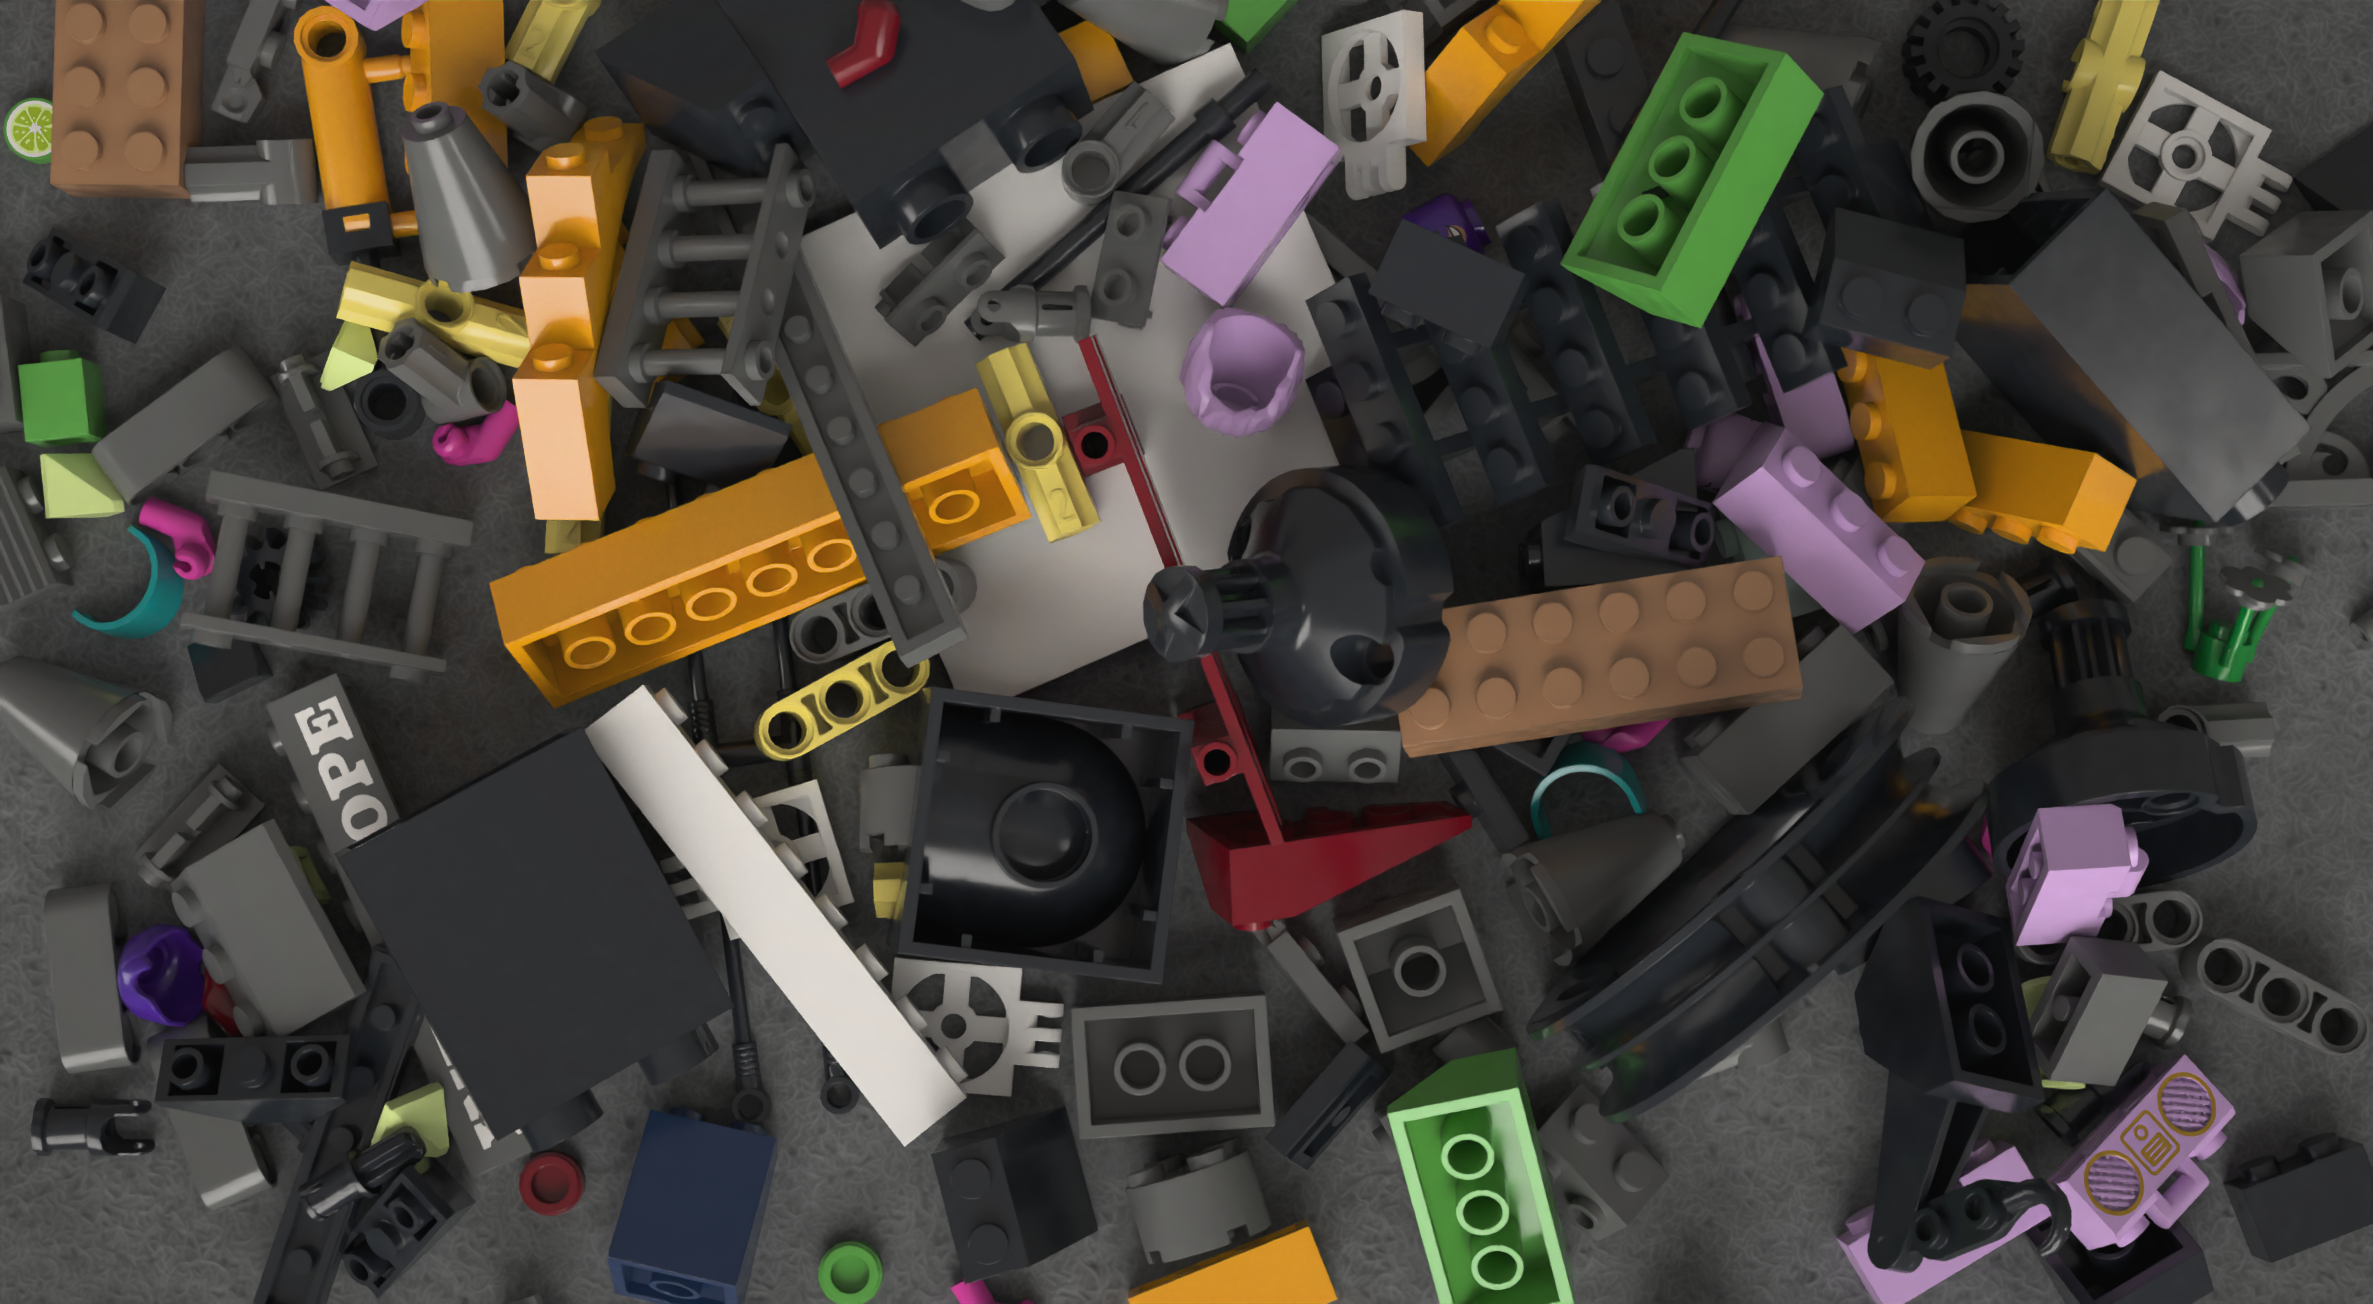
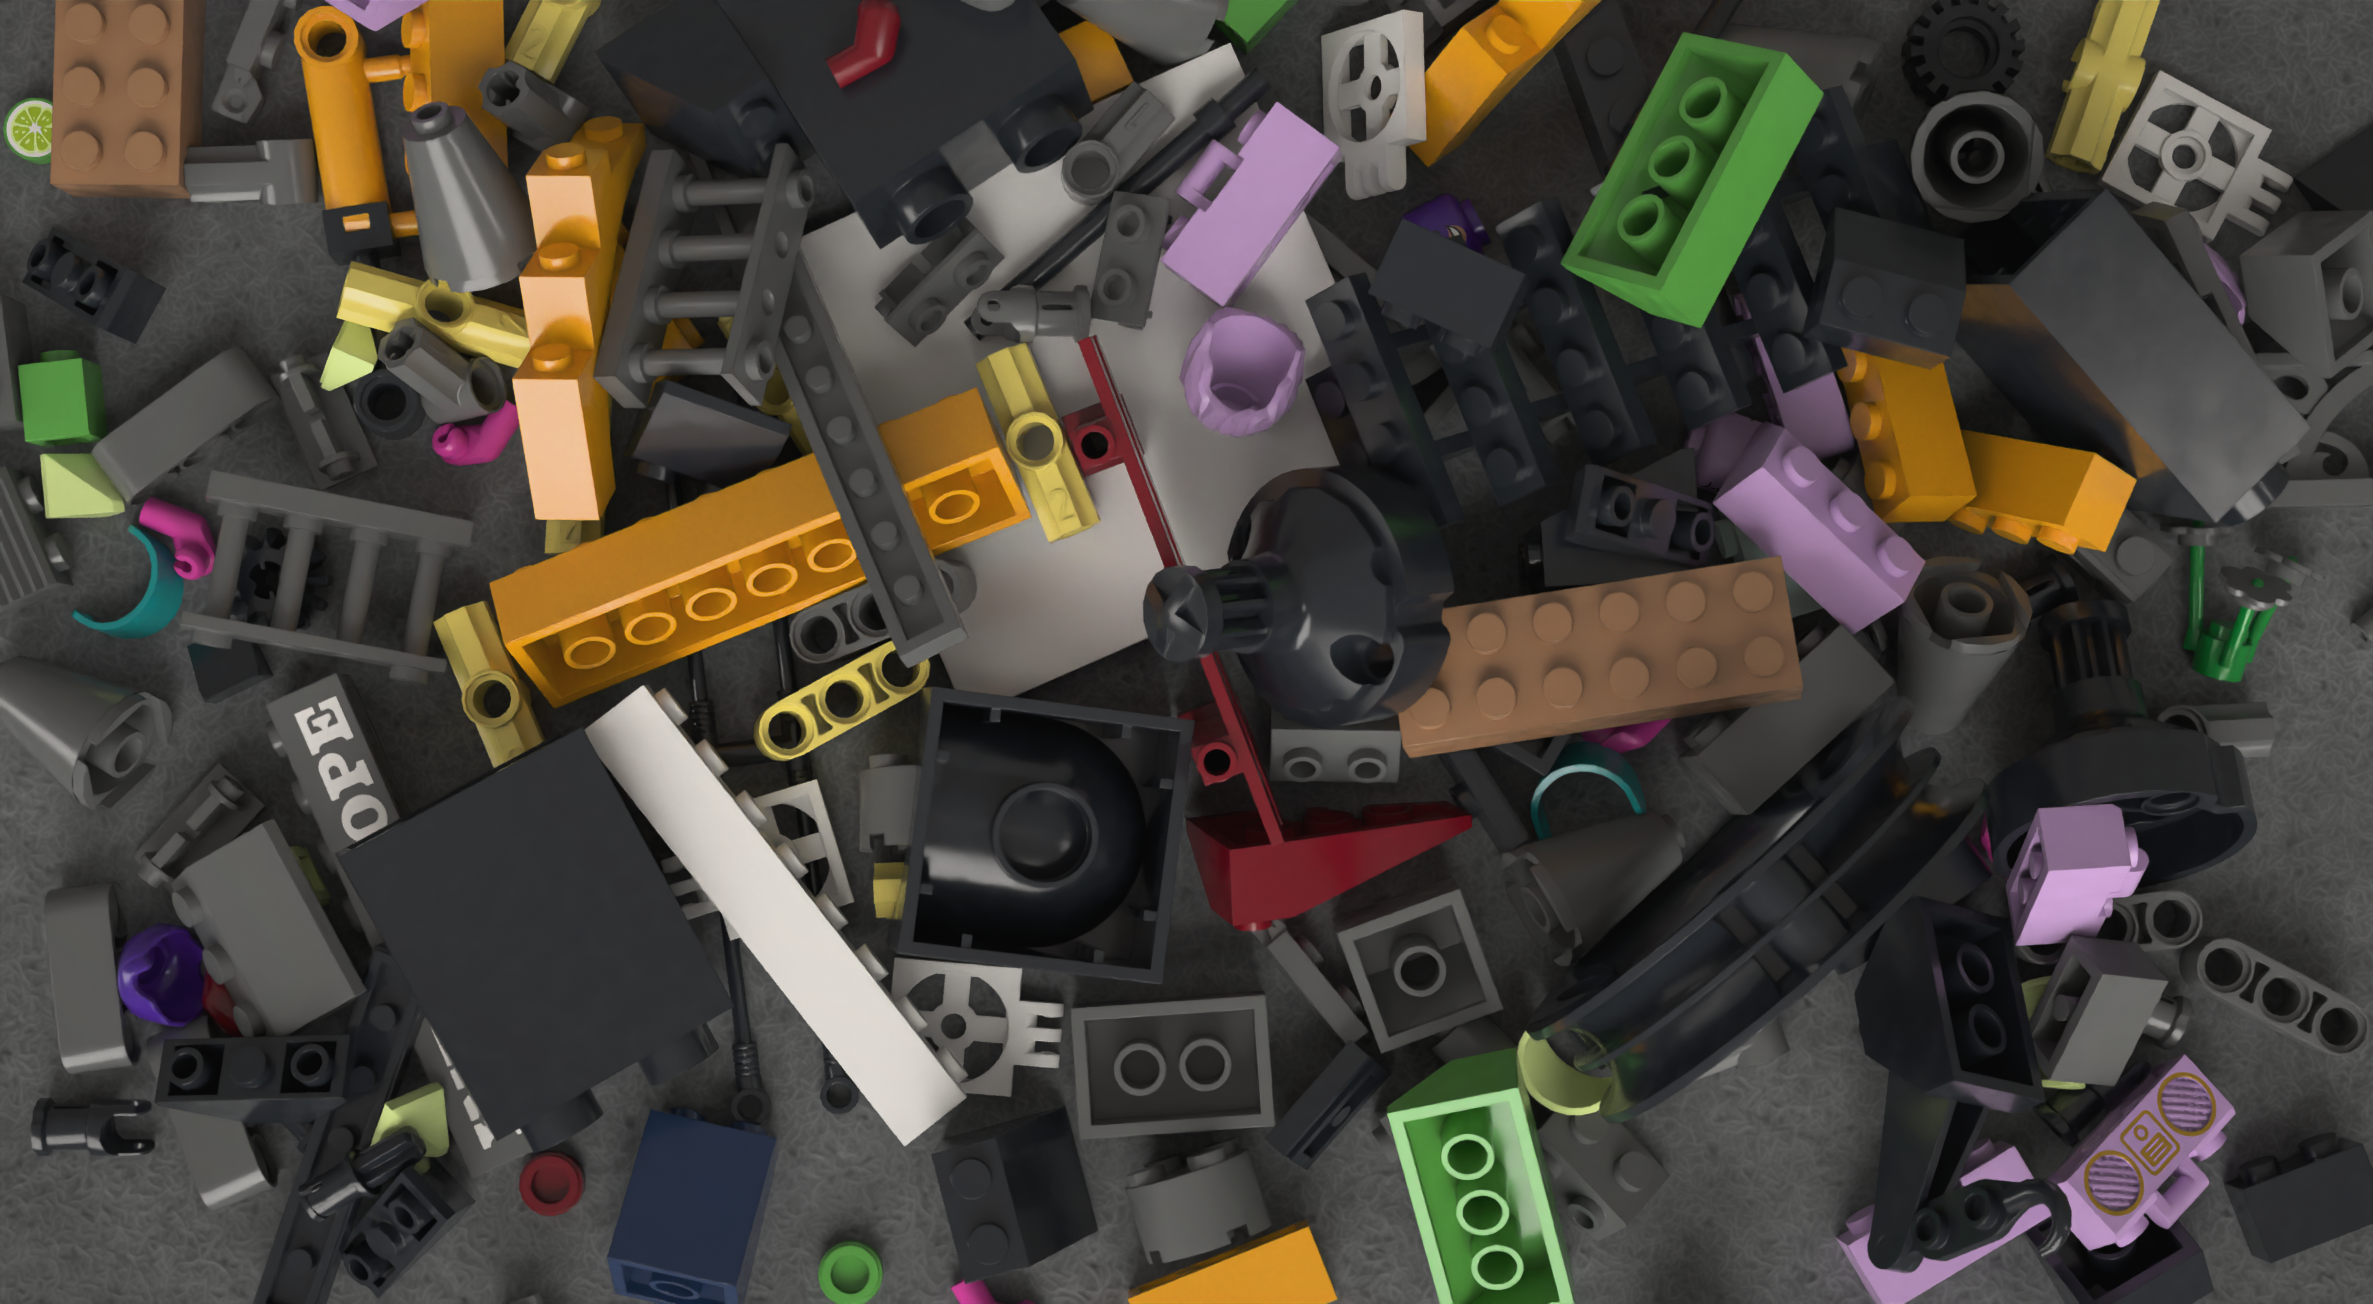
(478, 662): none -> light yellow piece
(1555, 1082): none -> yellowish green helmet

